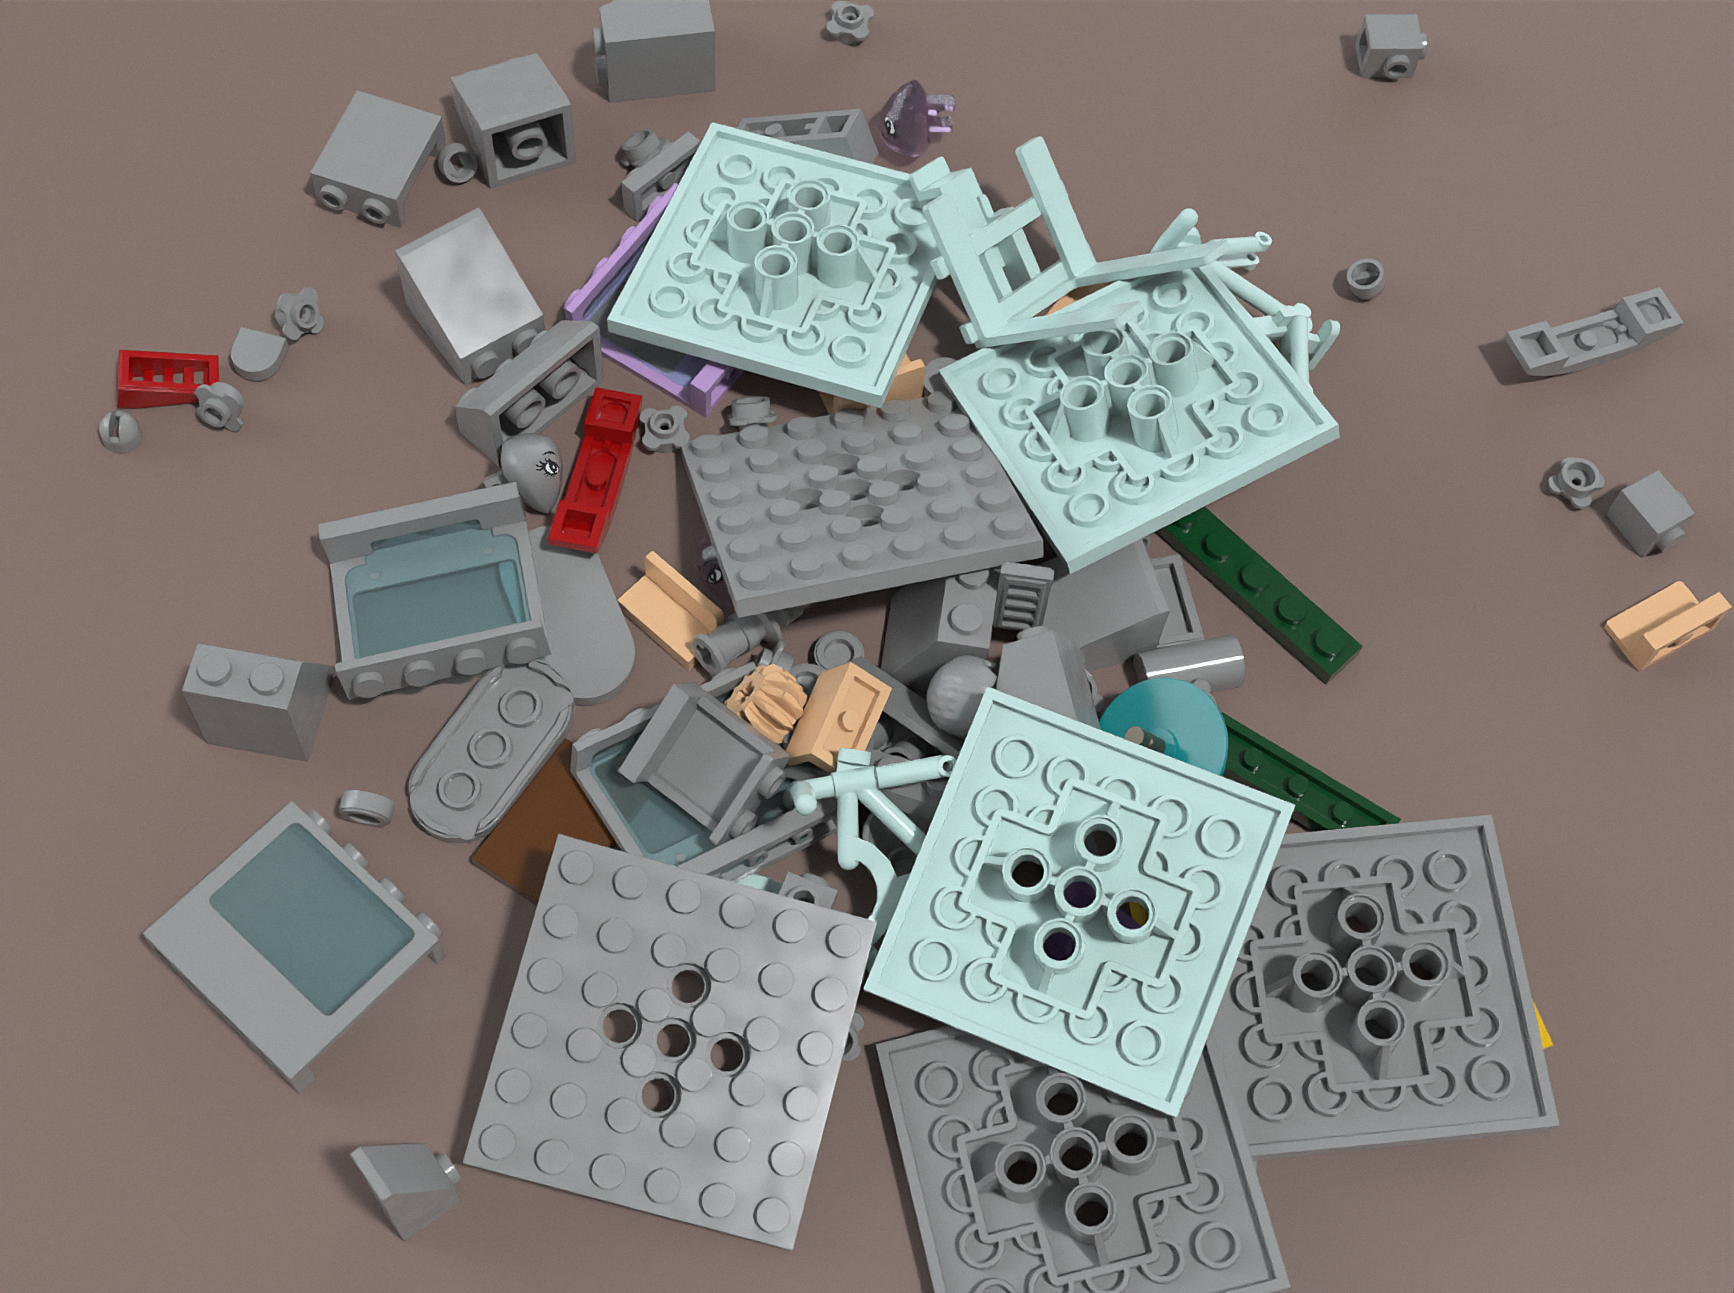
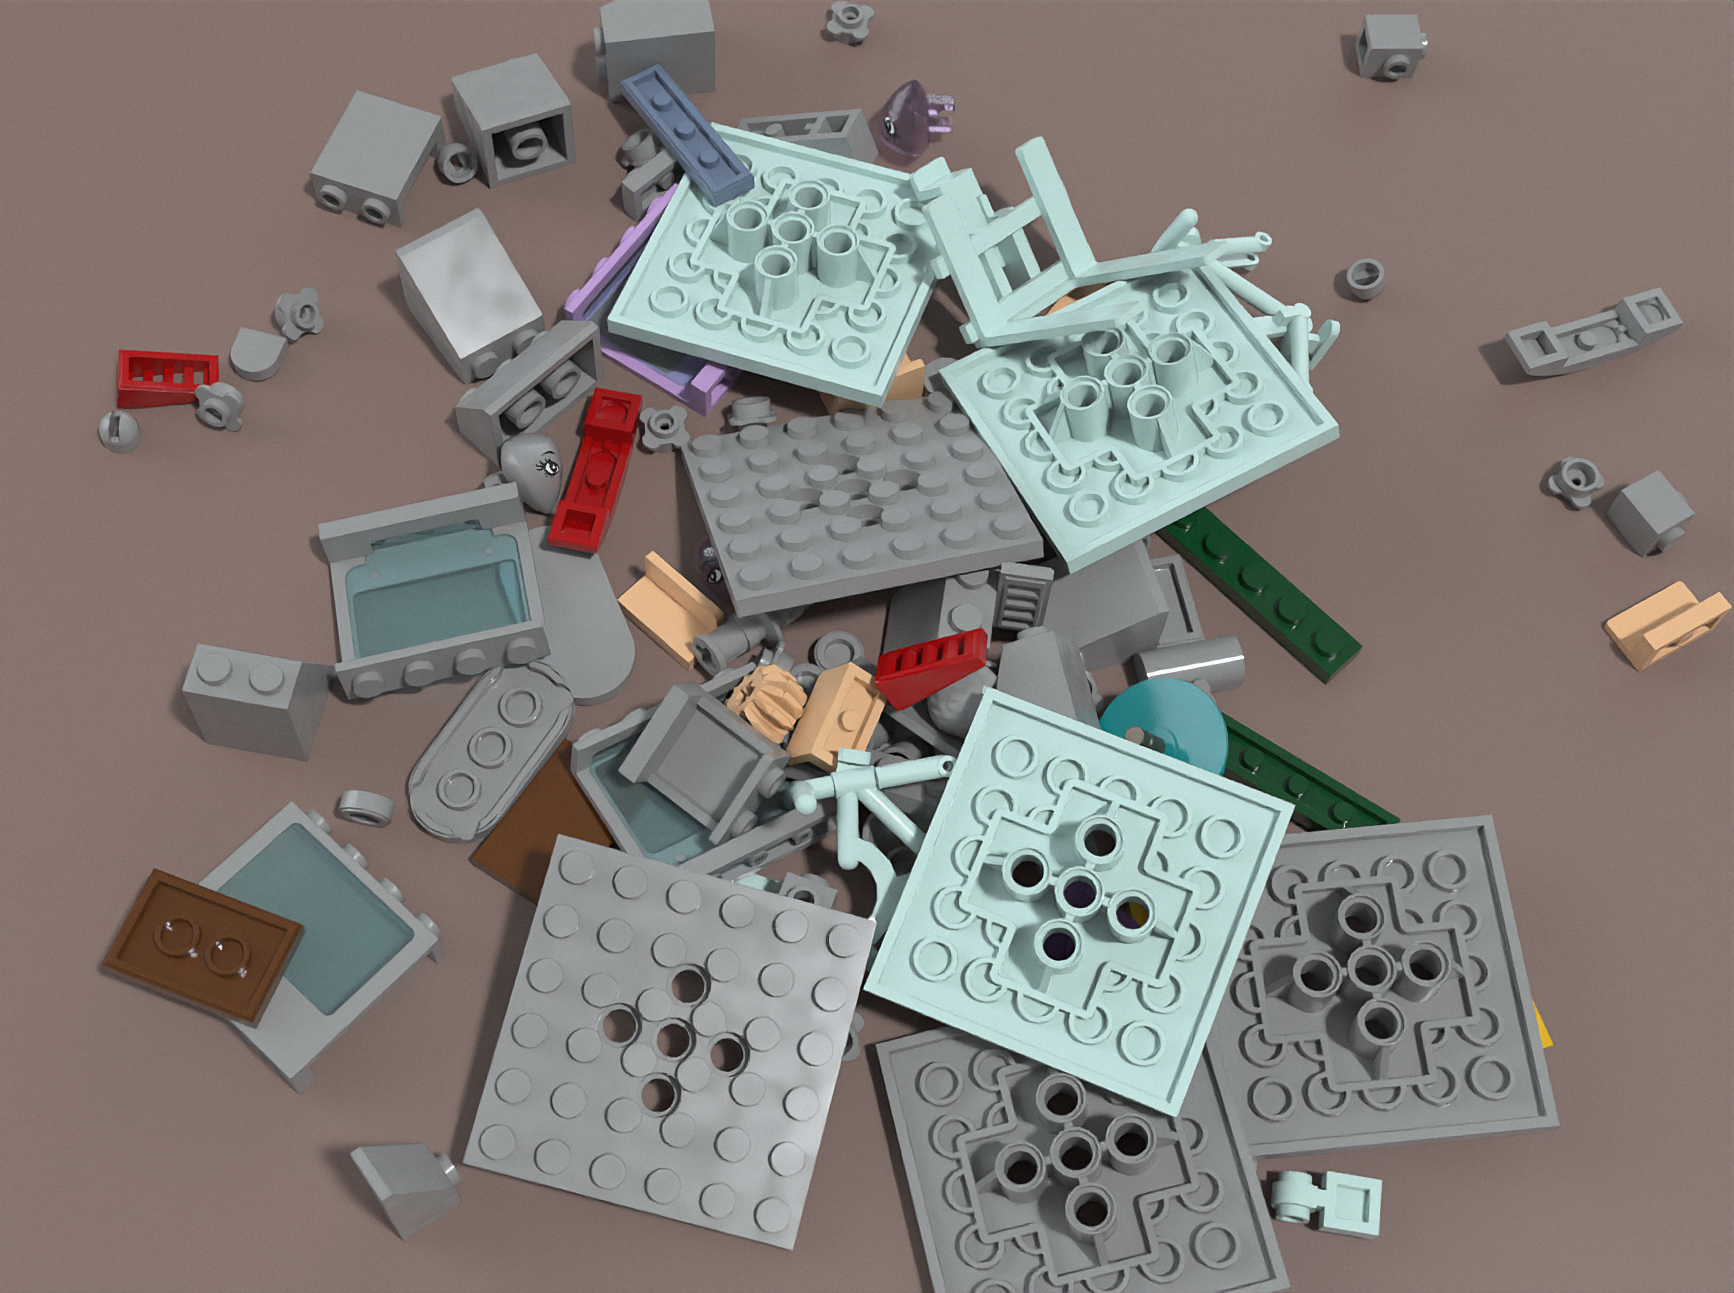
(204, 948): none -> reddish brown tile
(687, 135): none -> sand blue tile
(930, 666): none -> red slope
(1344, 1202): none -> light aqua plate

